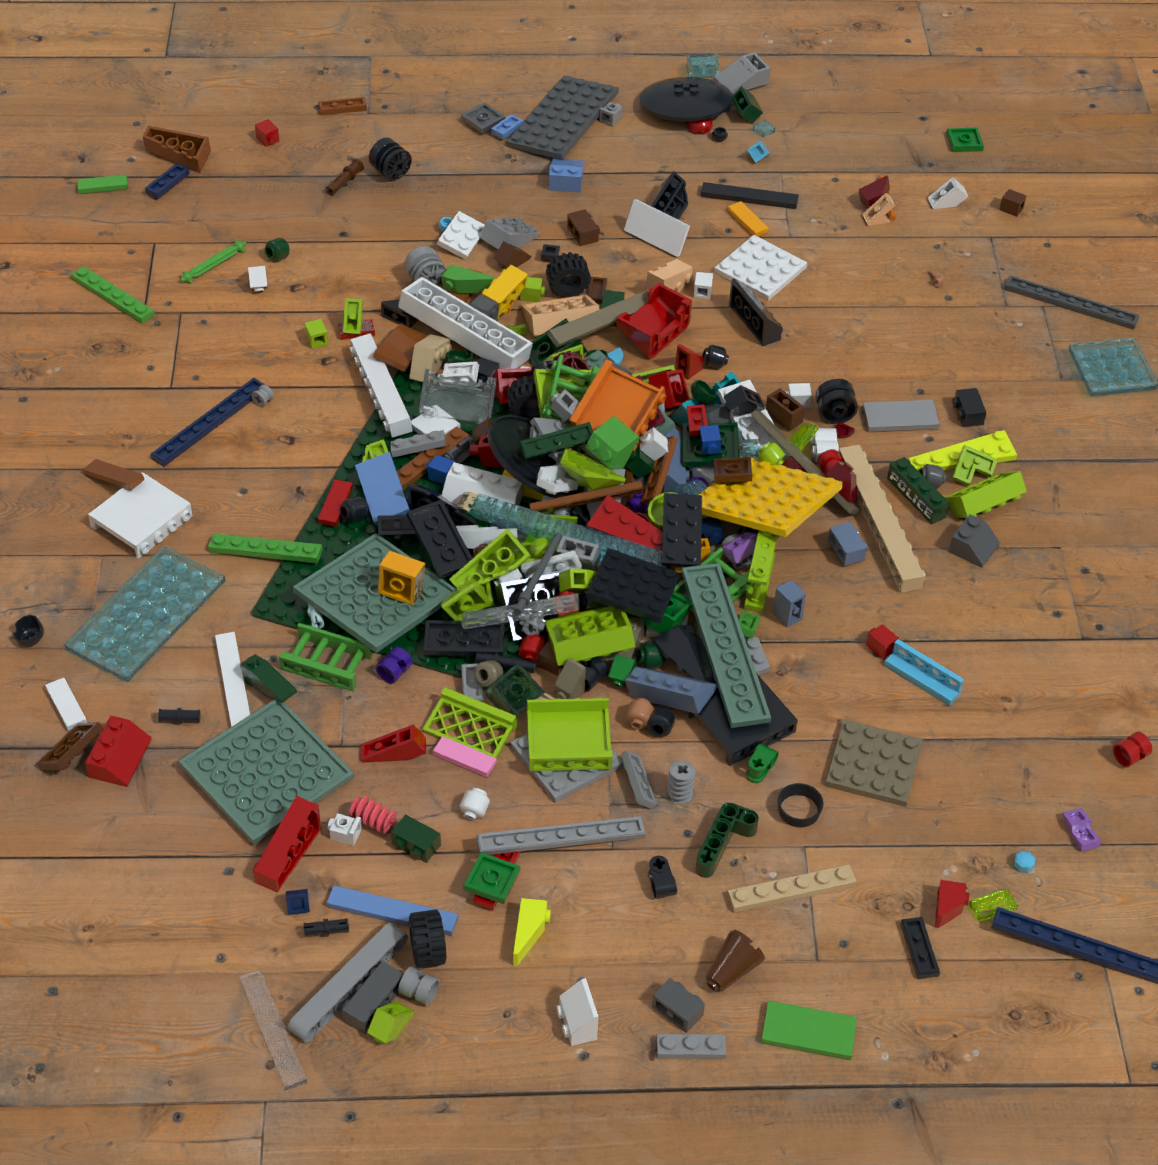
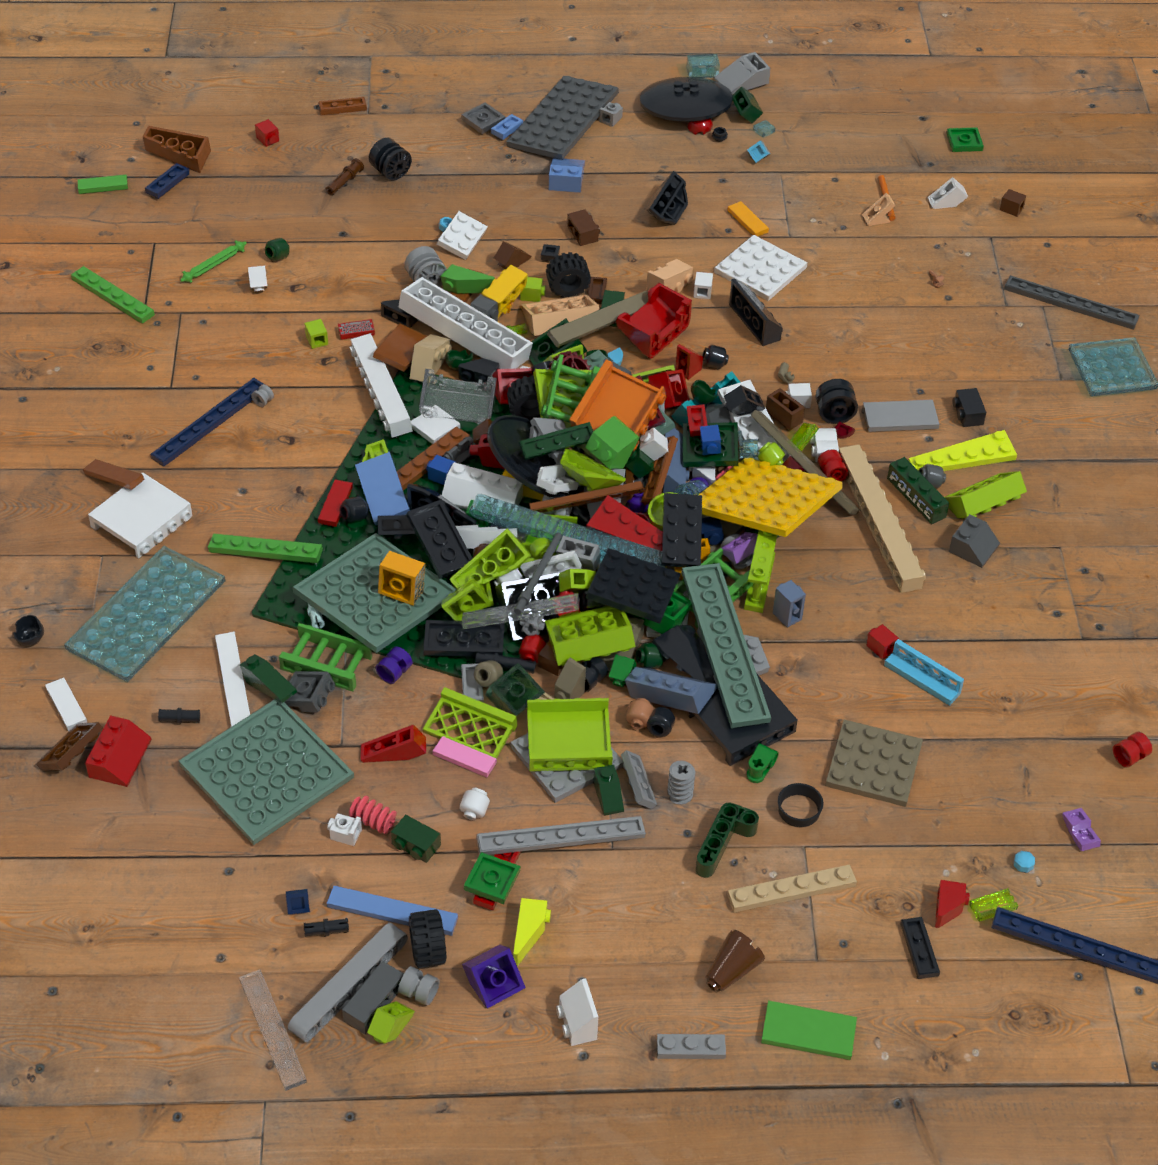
(288, 844): red wedge -> none
(311, 690): none -> dark grey plate
(353, 316): lime slope -> none
(418, 443): light grey plate -> none
(461, 371): white bracket -> none
(466, 502): tan tile -> none
(494, 975): none -> dark purple slope
(509, 230): light grey slope -> none
(563, 404): light grey brick -> none
(608, 789): none -> dark green slope
(656, 228): white tile -> none
(661, 877): black piece -> none
(678, 1005): dark grey brick -> none
(732, 470): reddish brown plate -> none
(749, 195): black tile -> none
(749, 623): bright green plate -> none
(784, 375): none -> dark tan arm
(844, 473): dark red slope -> none
(847, 543): sand blue brick -> none
(874, 191): dark red slope -> none
(971, 461): lime plate -> none

